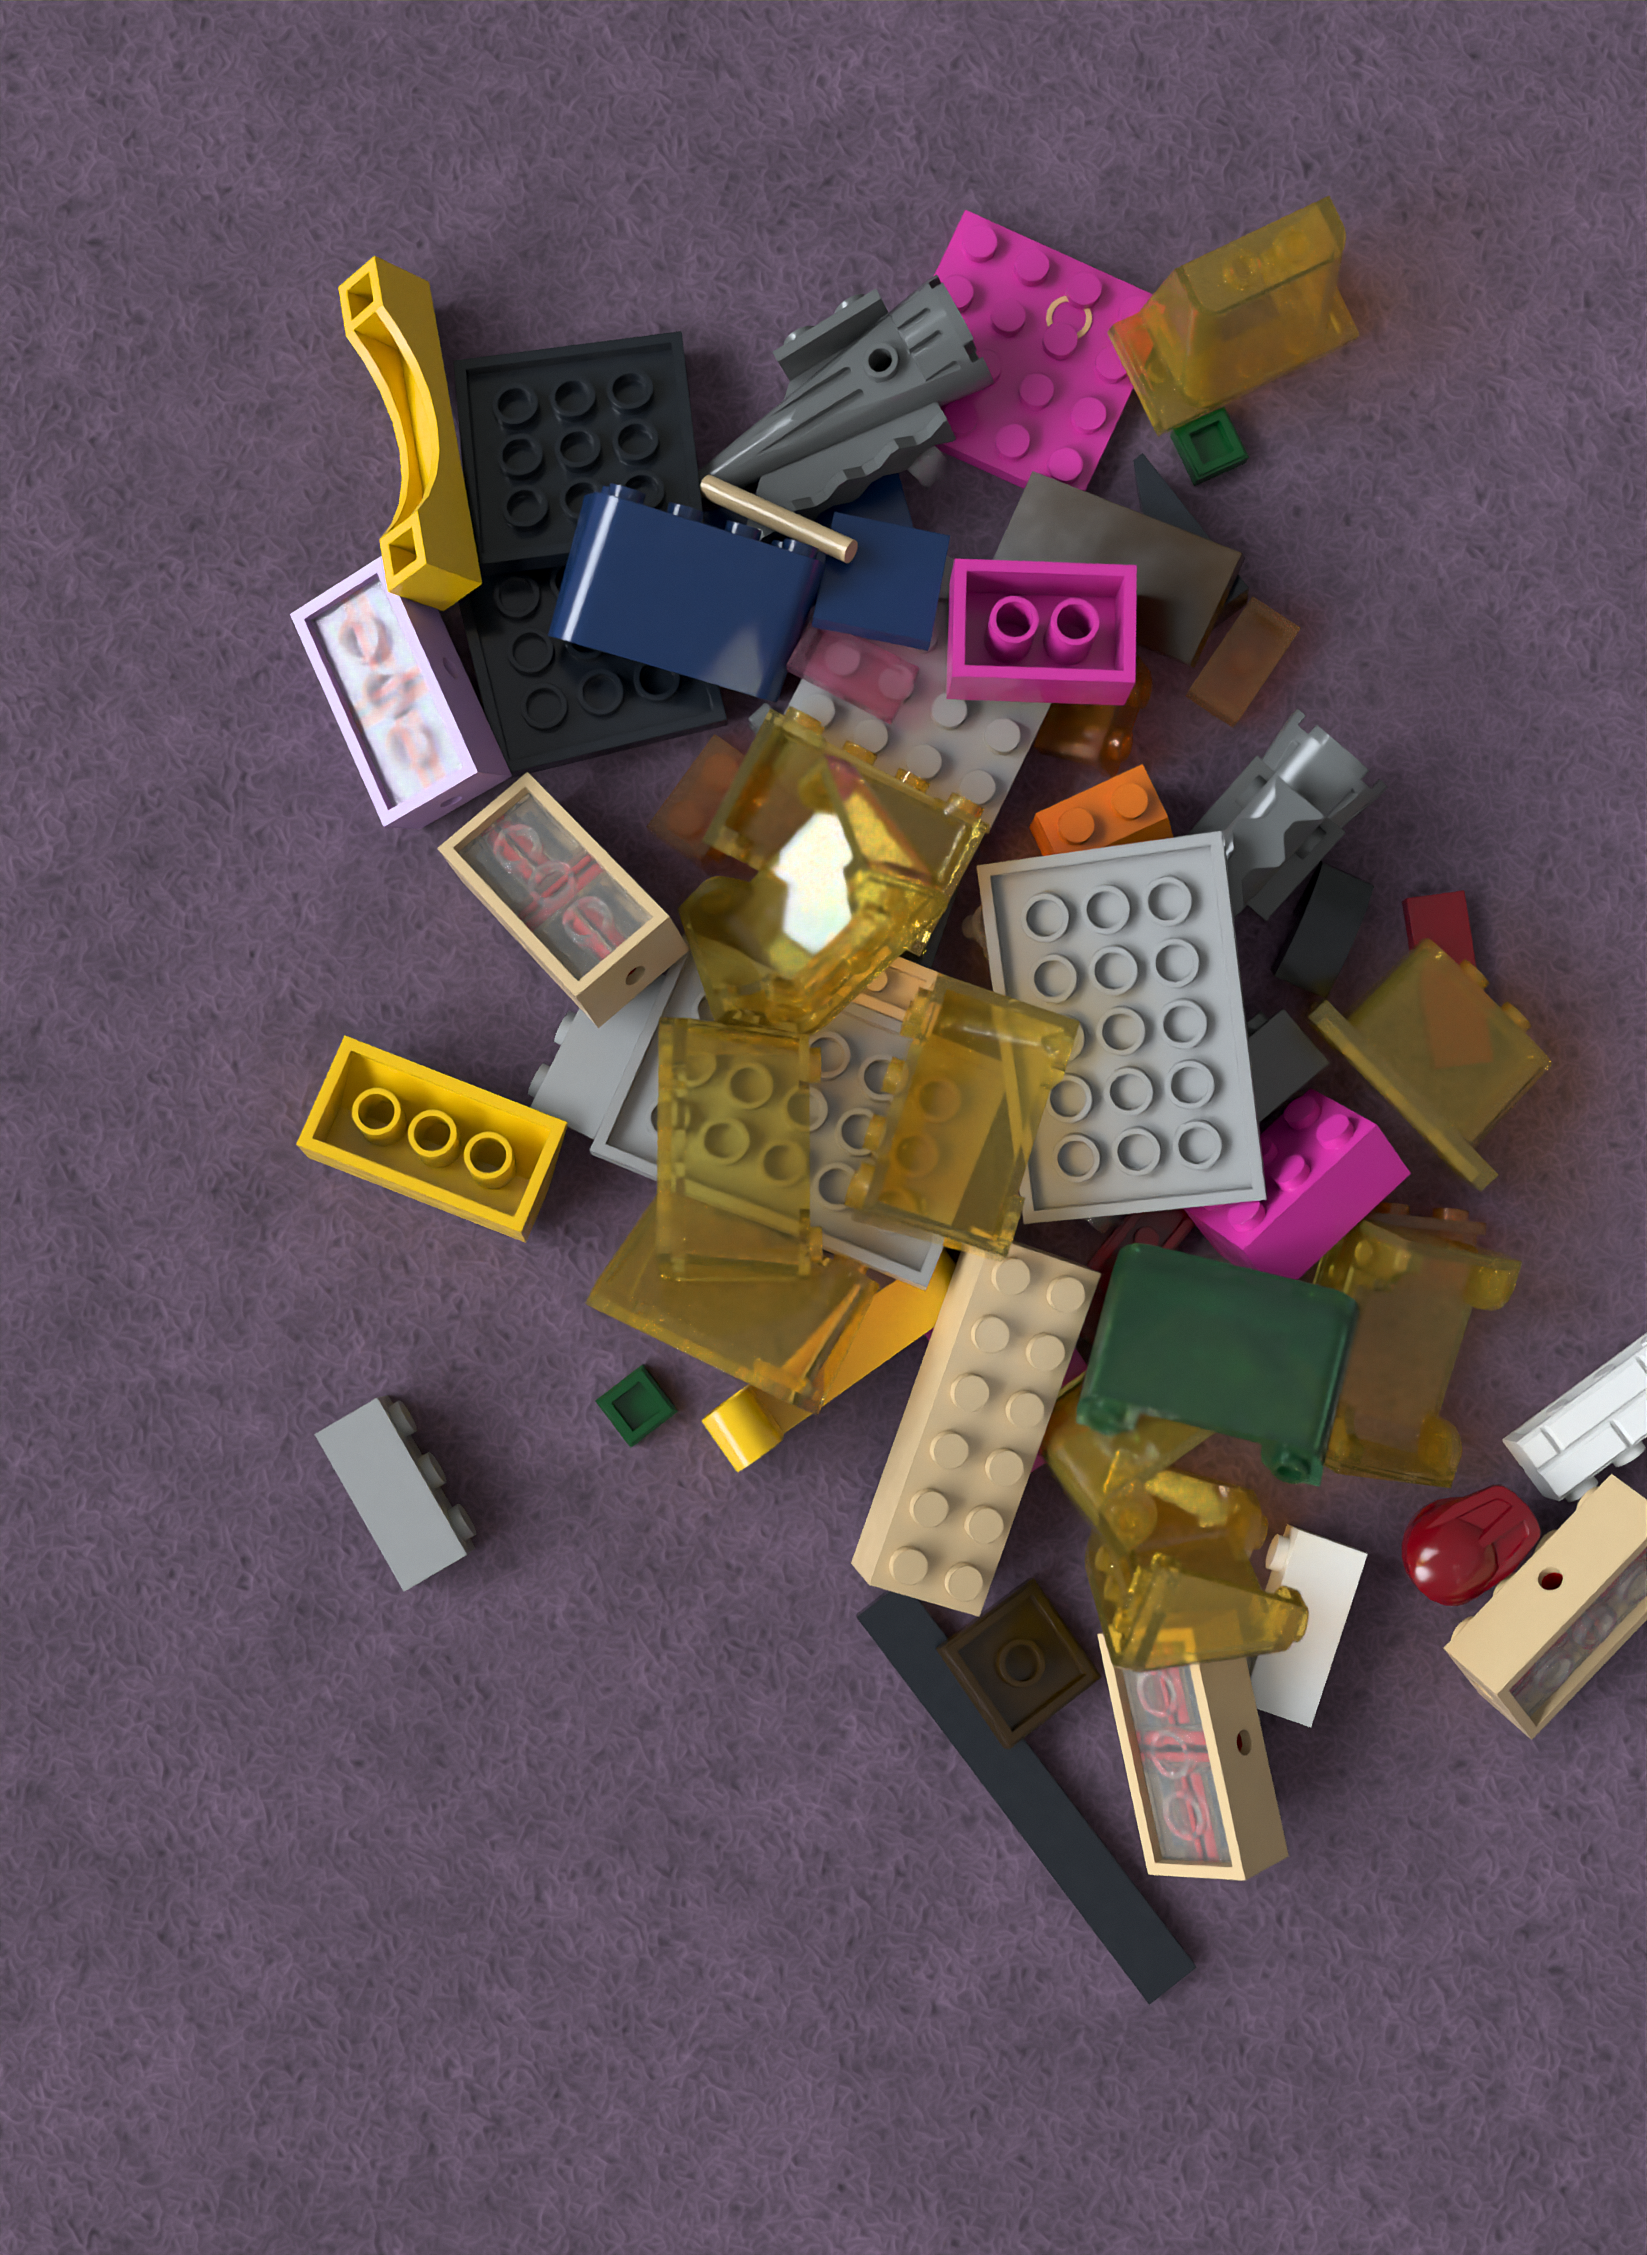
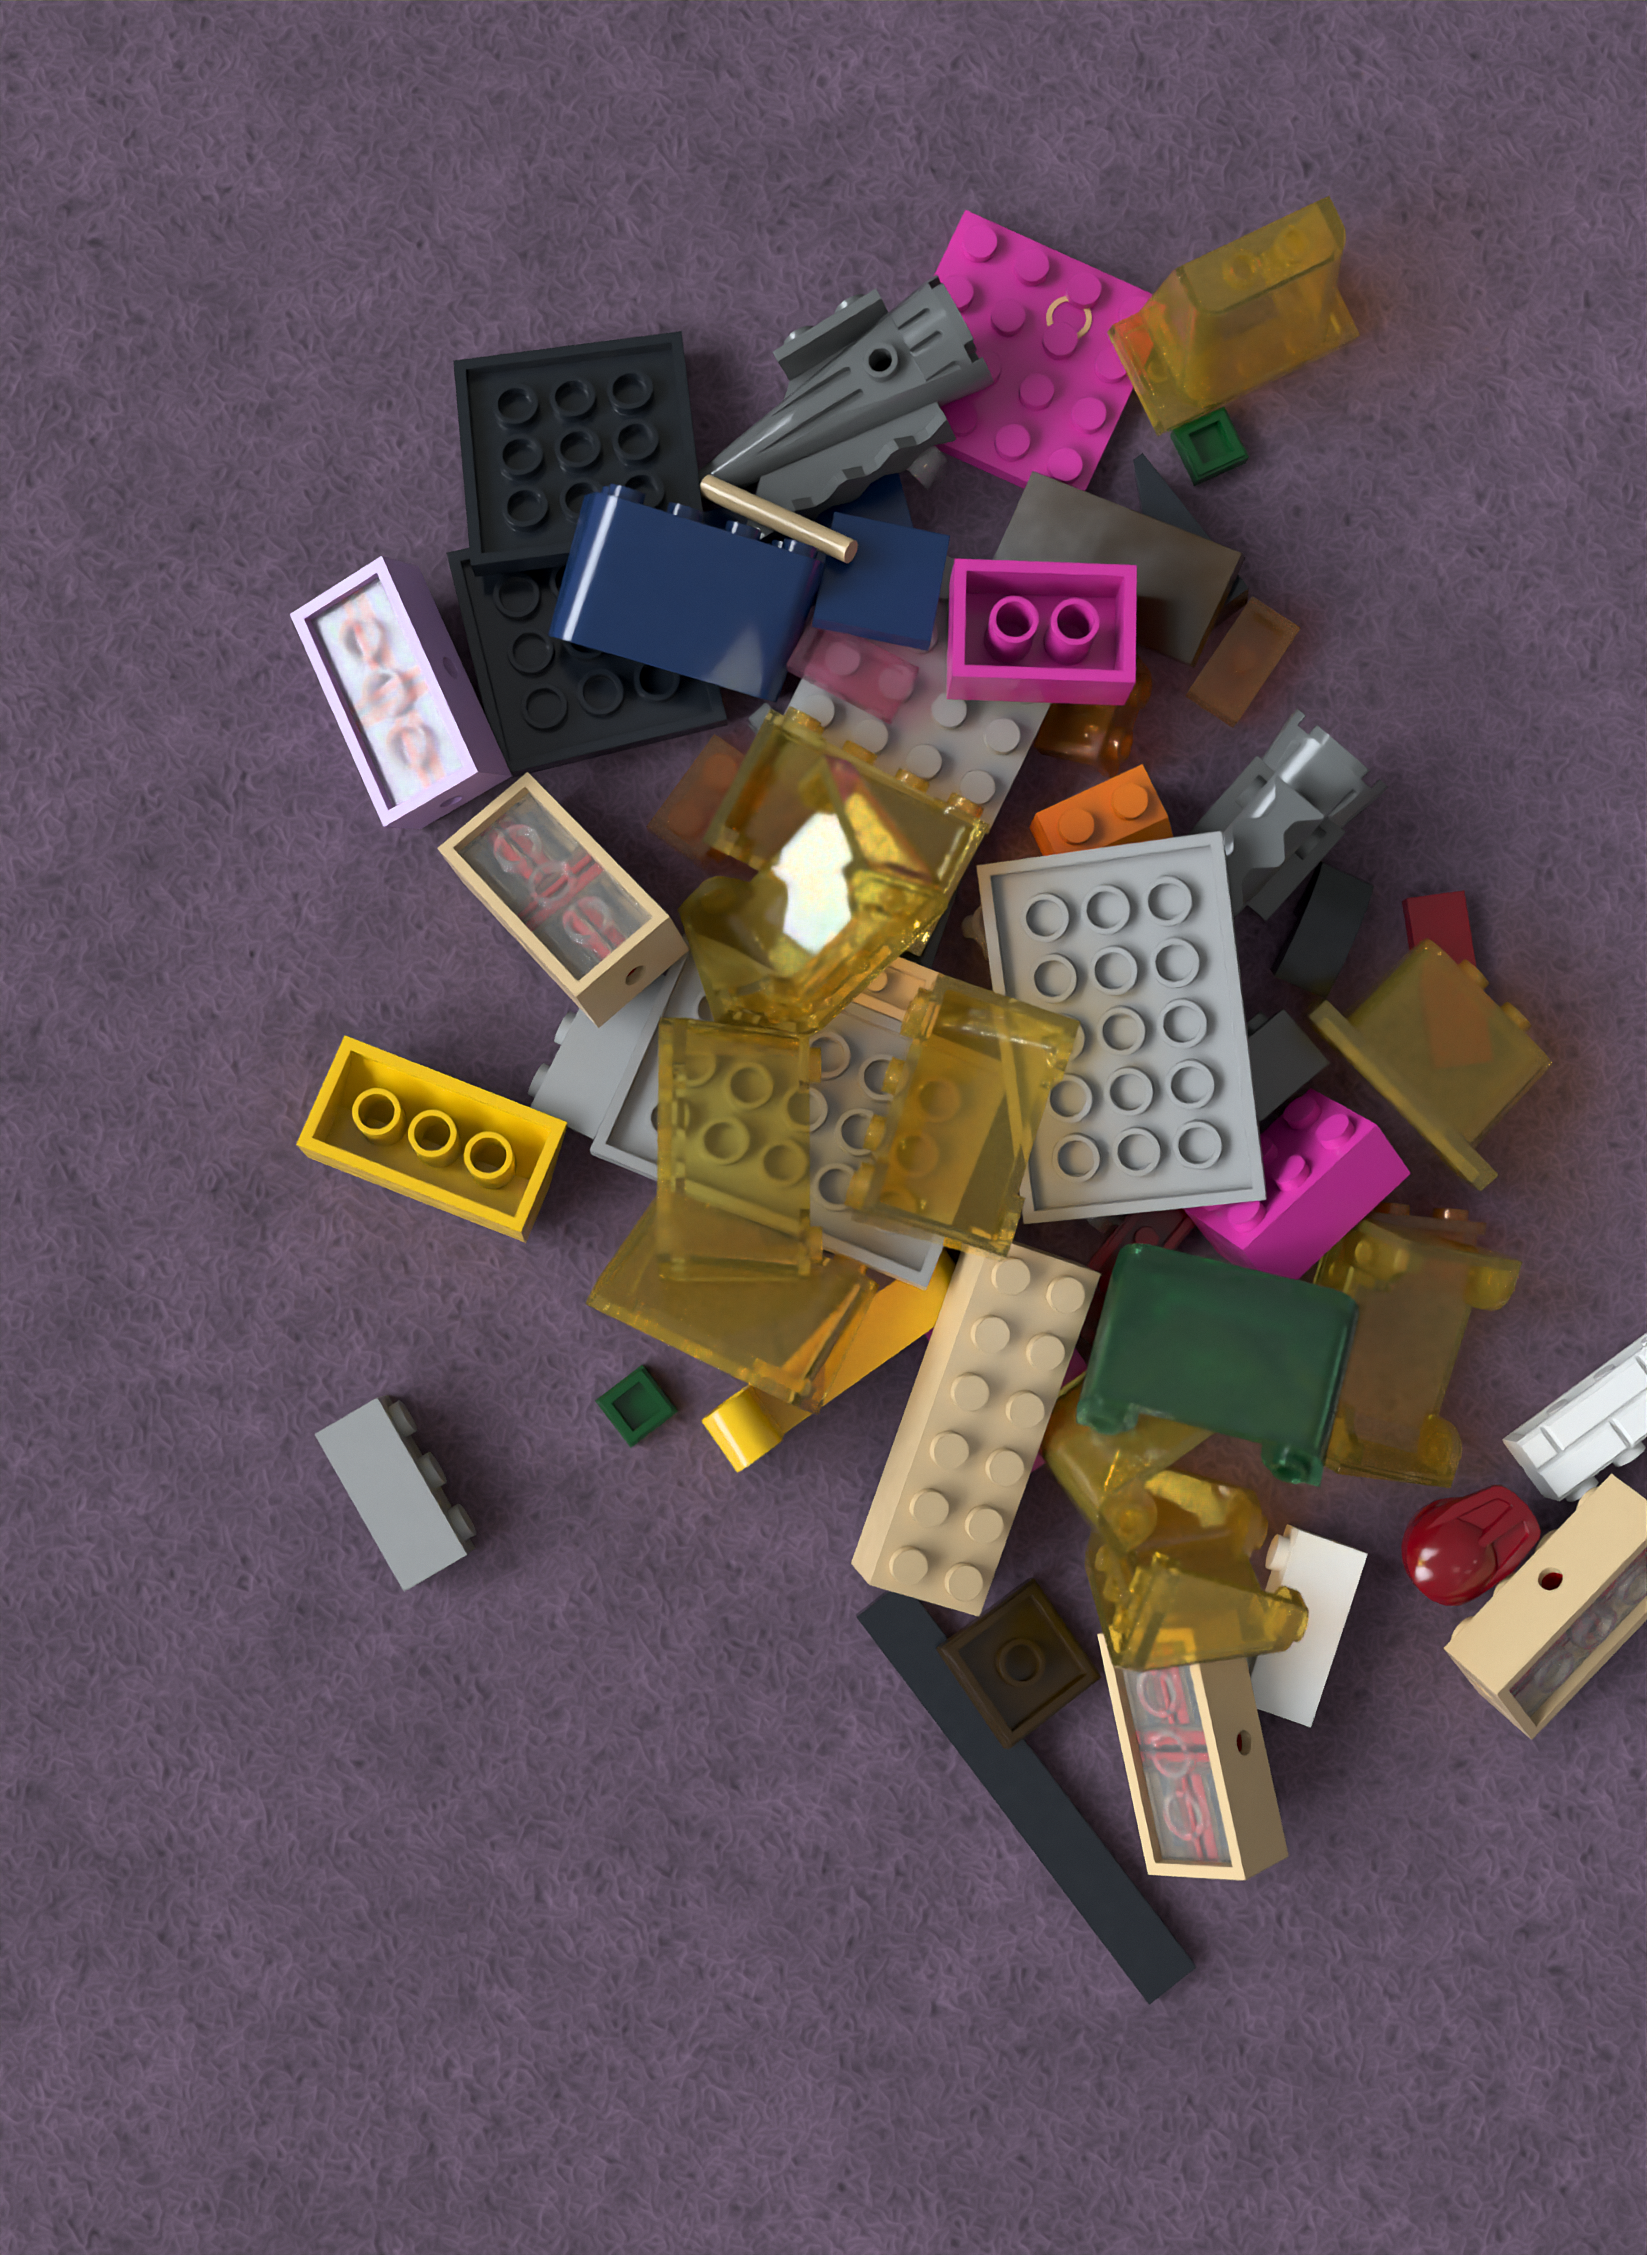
(431, 539): yellow arch -> none

